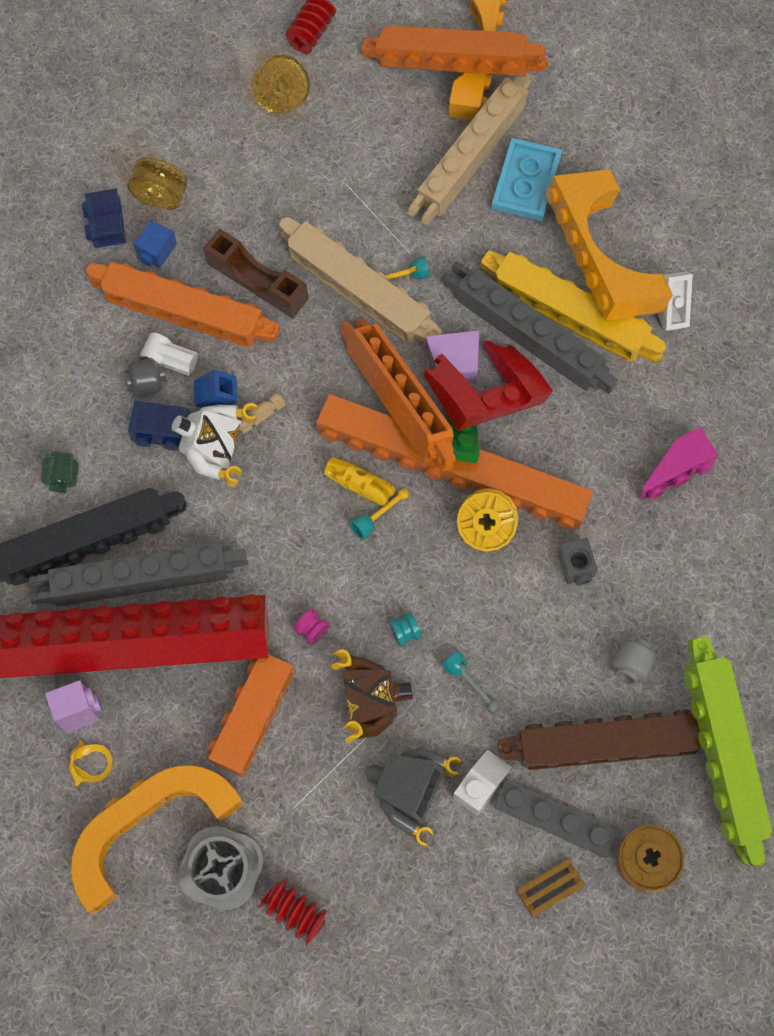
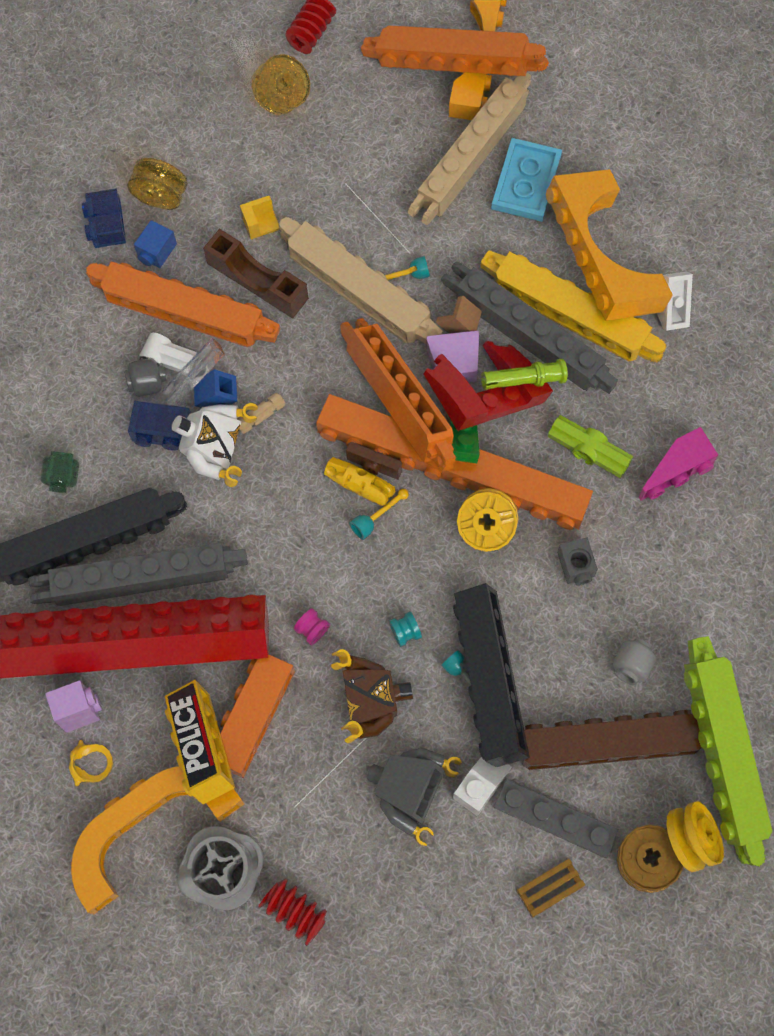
(193, 373): none -> clear hinge
(198, 743): none -> brick
(259, 217): none -> yellow panel
(374, 461): none -> reddish brown plate
(464, 319): none -> medium nougat panel
(490, 676): none -> black brick
(536, 374): none -> lime pin
(590, 446): none -> lime piece
(695, 837): none -> yellow wheel

